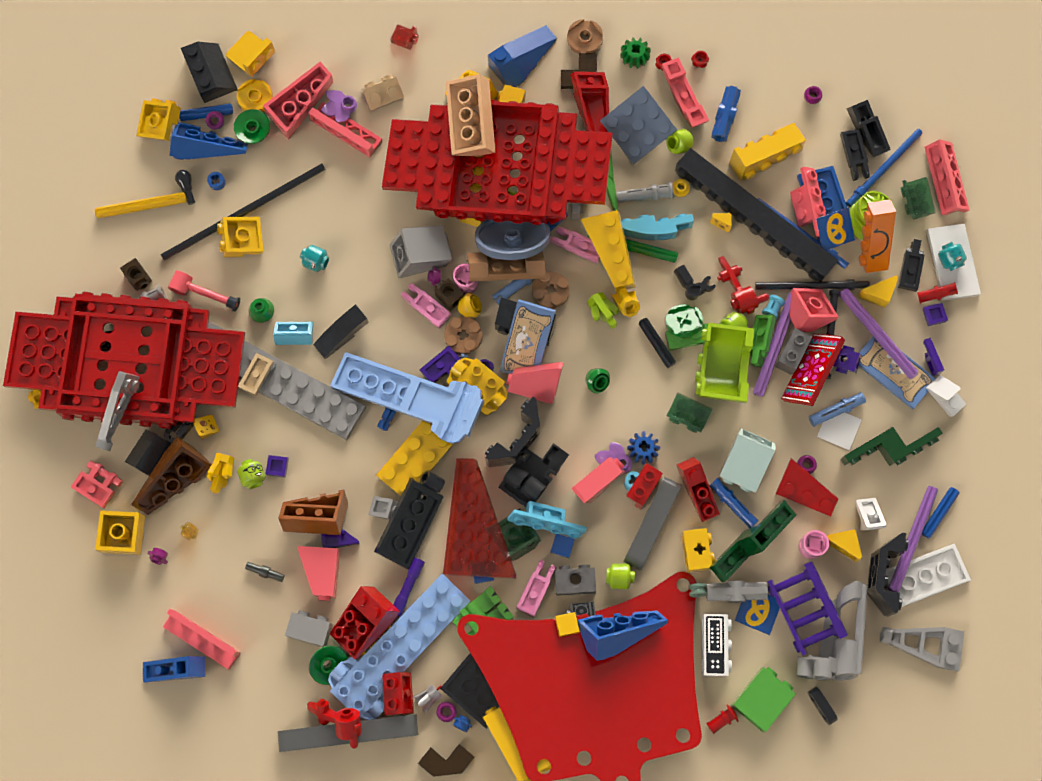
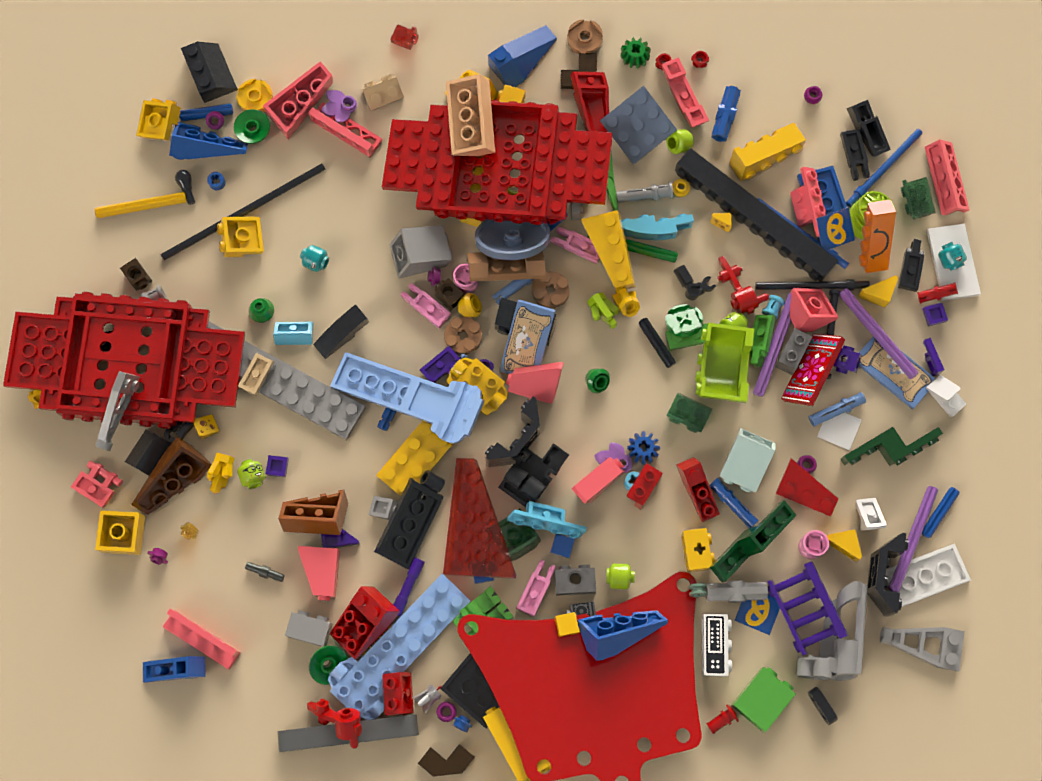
(182, 284): coral piece -> none
(250, 53): yellow bracket -> none
(652, 523): dark grey beam -> none

